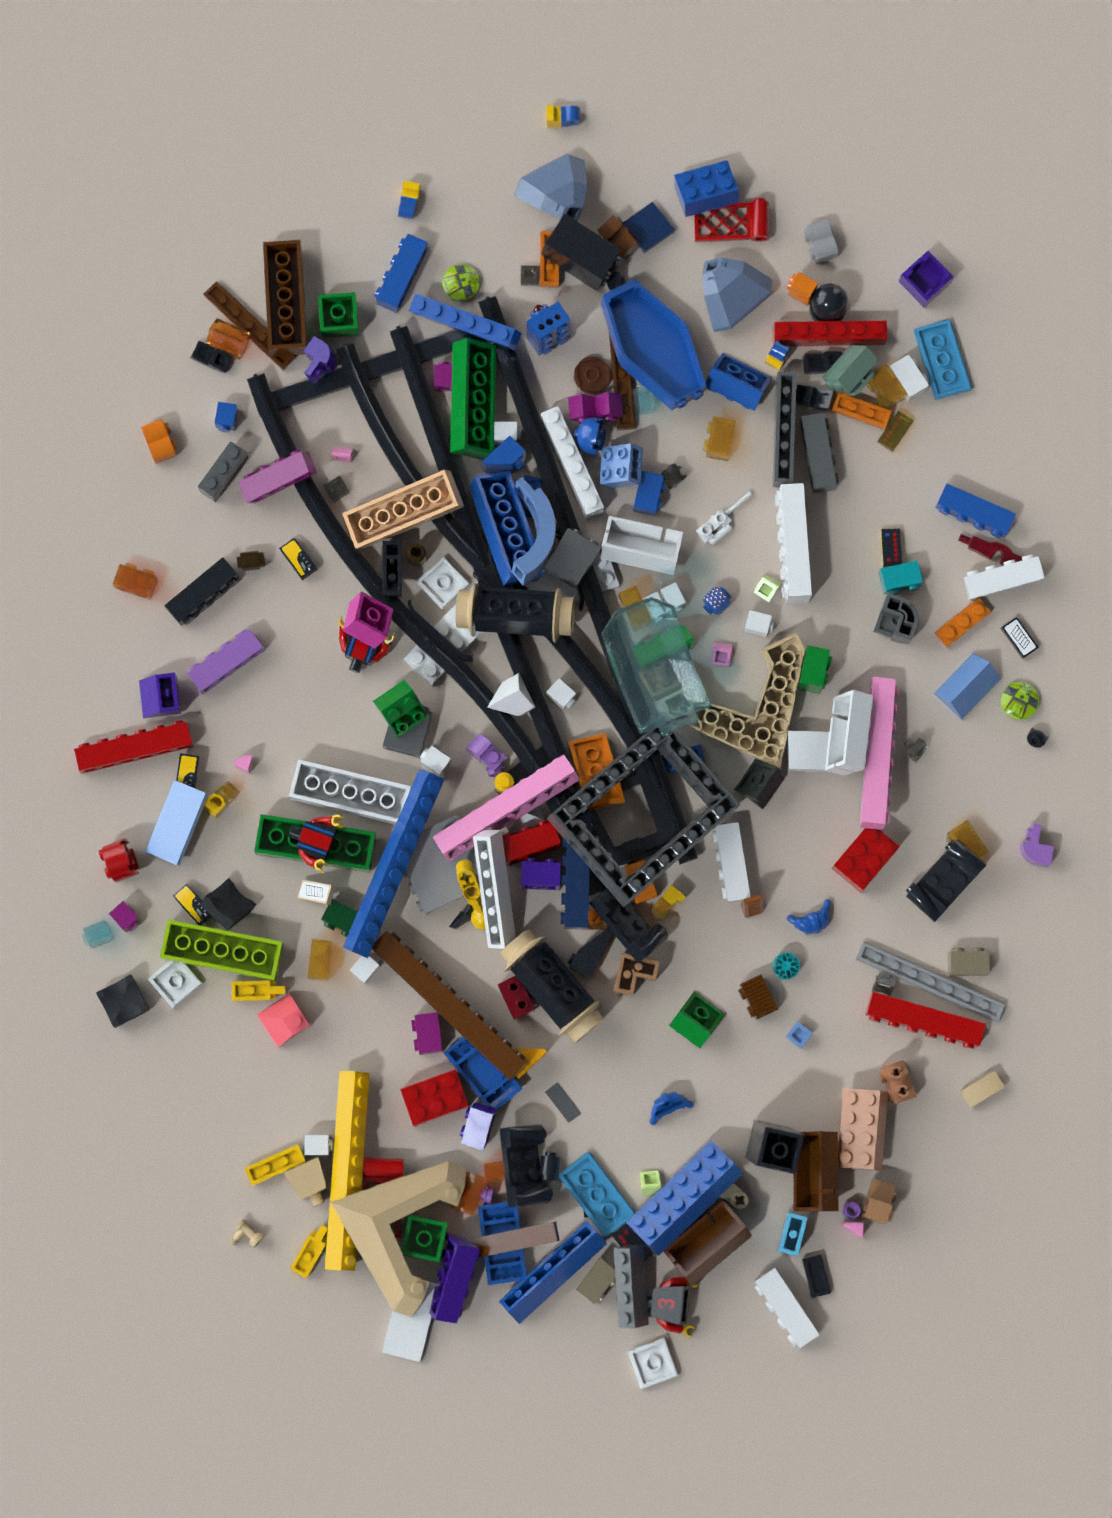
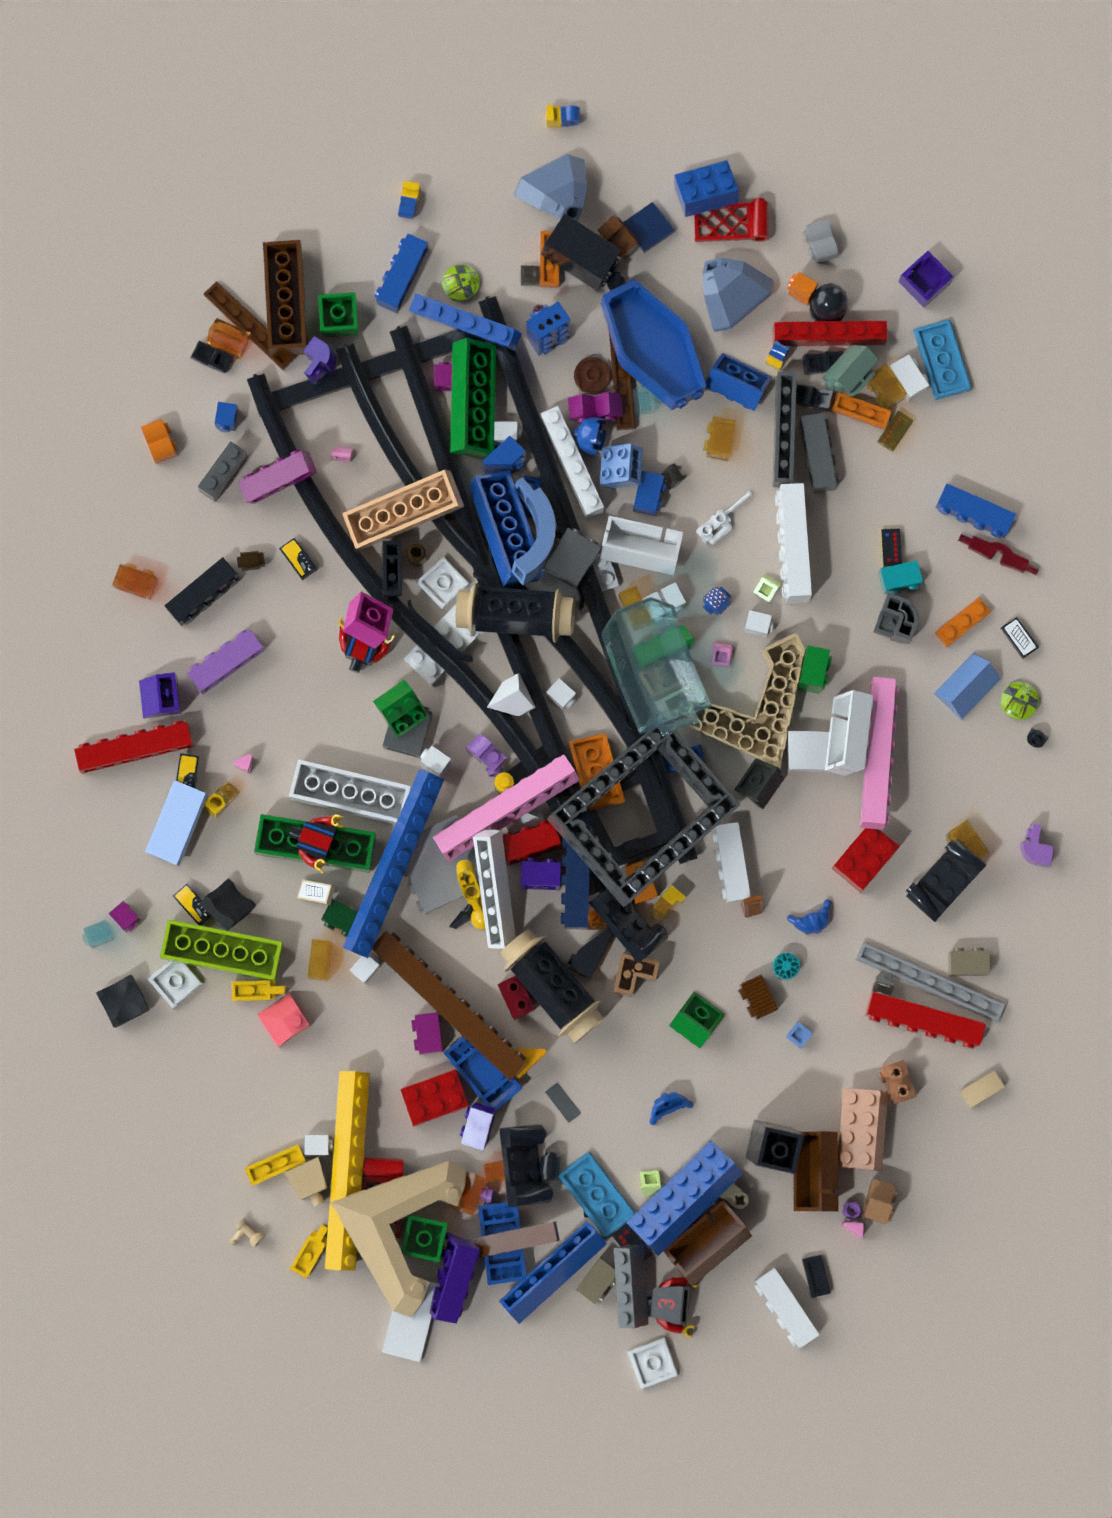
(119, 860): red brick -> none
(336, 489): clear smoke tile -> none
(792, 1234): medium azure brick -> none
(915, 749): clear smoke tile -> none
(1004, 577): white brick -> none

